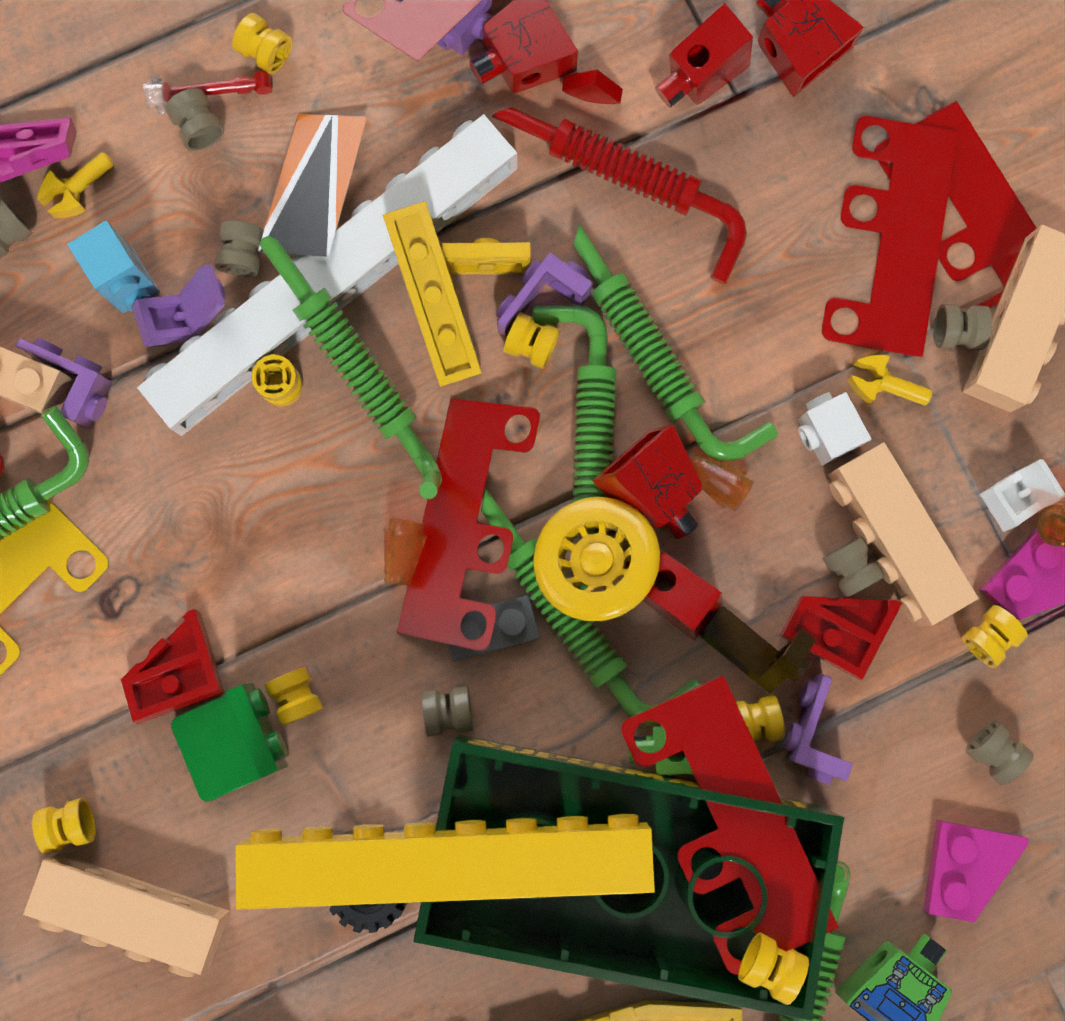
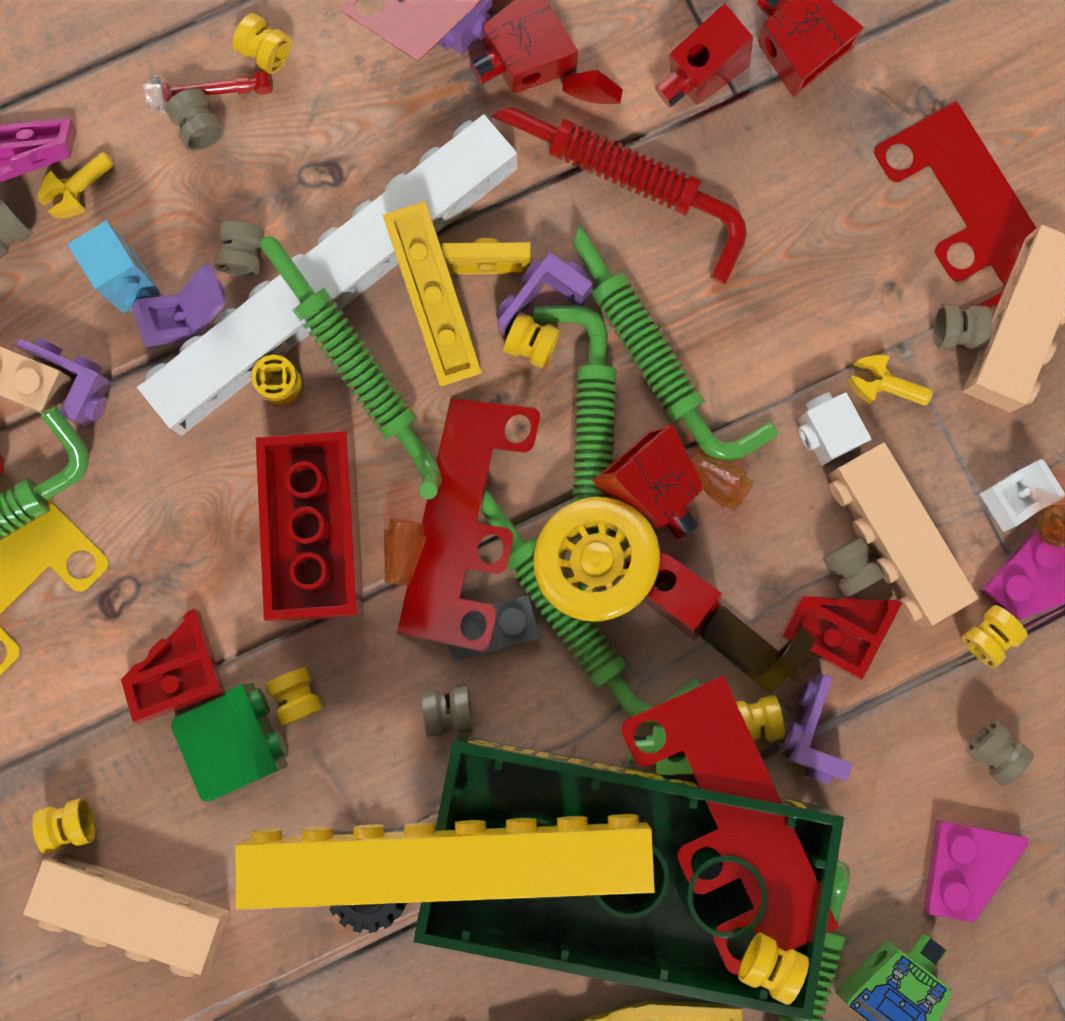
(308, 527): none -> red brick
(314, 183): sticker -> none
(911, 235): red piece -> none

